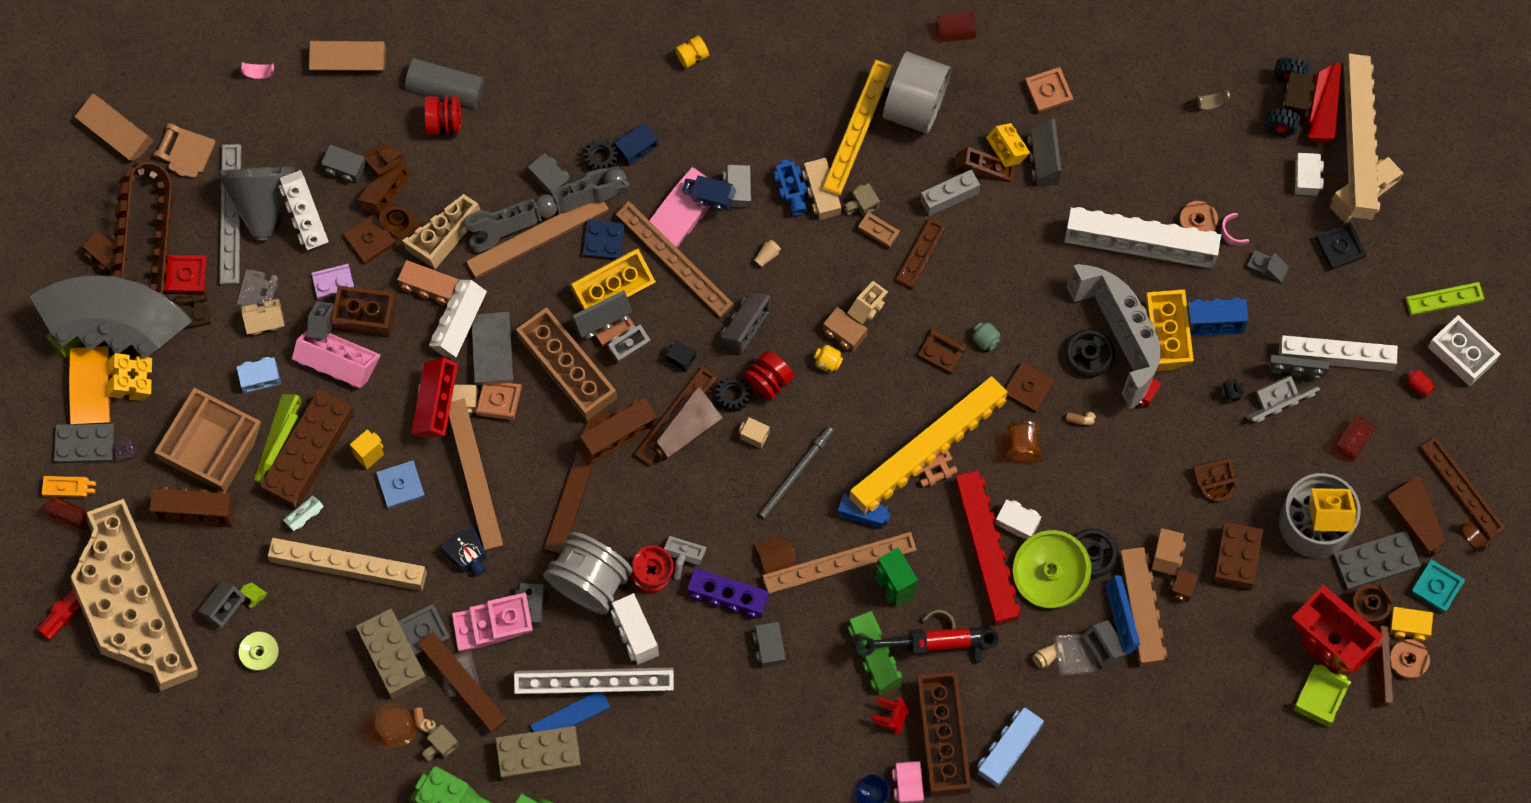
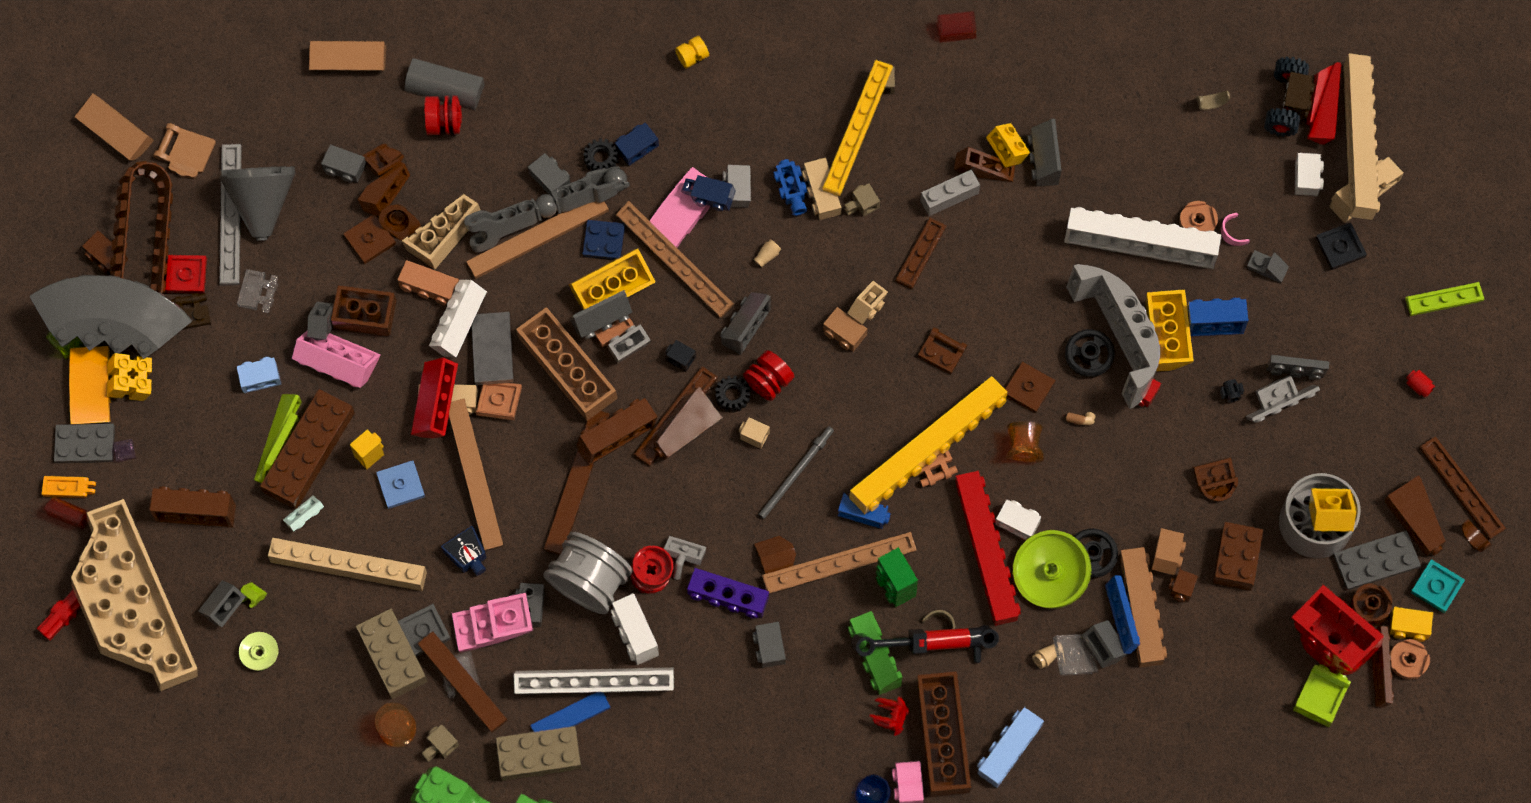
(208, 440): medium nougat slope -> none
(257, 71): bright pink helmet -> none
(263, 317): tan brick -> none
(303, 209): white brick -> none
(327, 280): lavender plate -> none
(422, 723): arm -> none
(828, 358): yellow head -> none
(878, 230): medium nougat plate -> none
(916, 92): light grey wheel -> none
(986, 336): sand green head -> none
(1049, 90): nougat plate -> none
(1341, 352): white brick -> none
(1355, 437): clear red brick -> none
(1464, 350): white brick -> none

